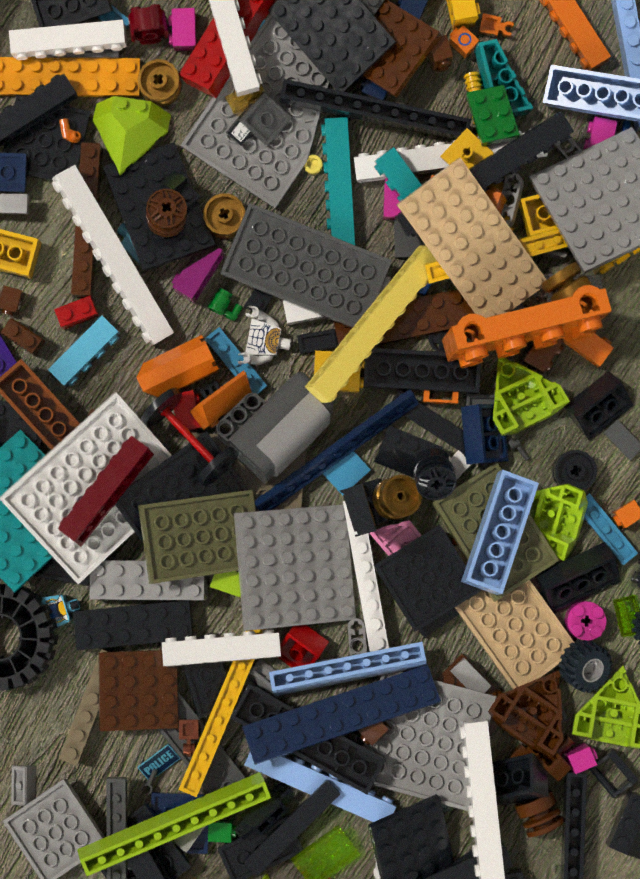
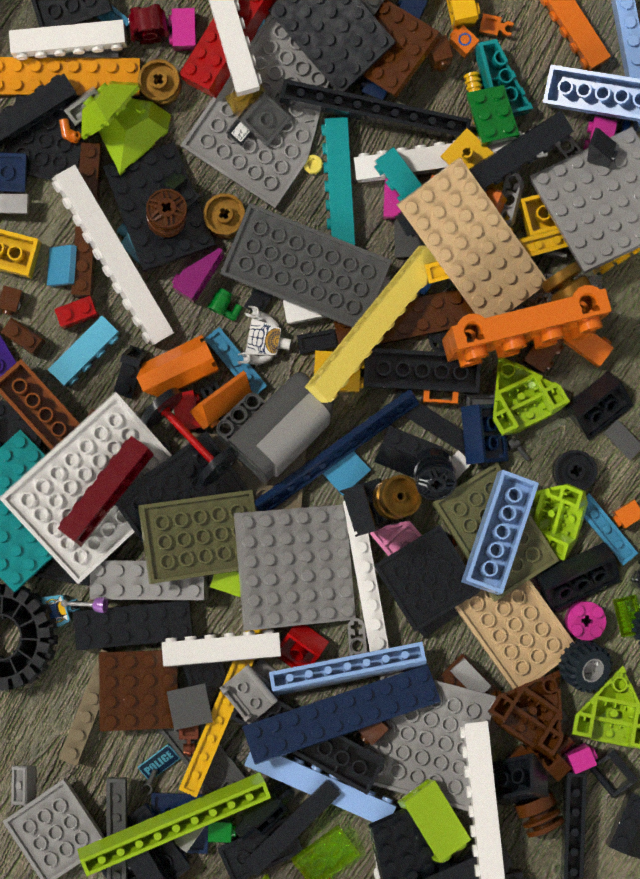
(61, 265): none -> dark azure tile
(74, 109): none -> light grey slope
(99, 604): none -> medium lavender hinge
(105, 105): none -> lime wedge
(131, 363): none -> black bracket
(189, 706): none -> dark grey tile
(248, 694): none -> light grey piece
(435, 820): none -> lime panel
(601, 149): none -> black slope

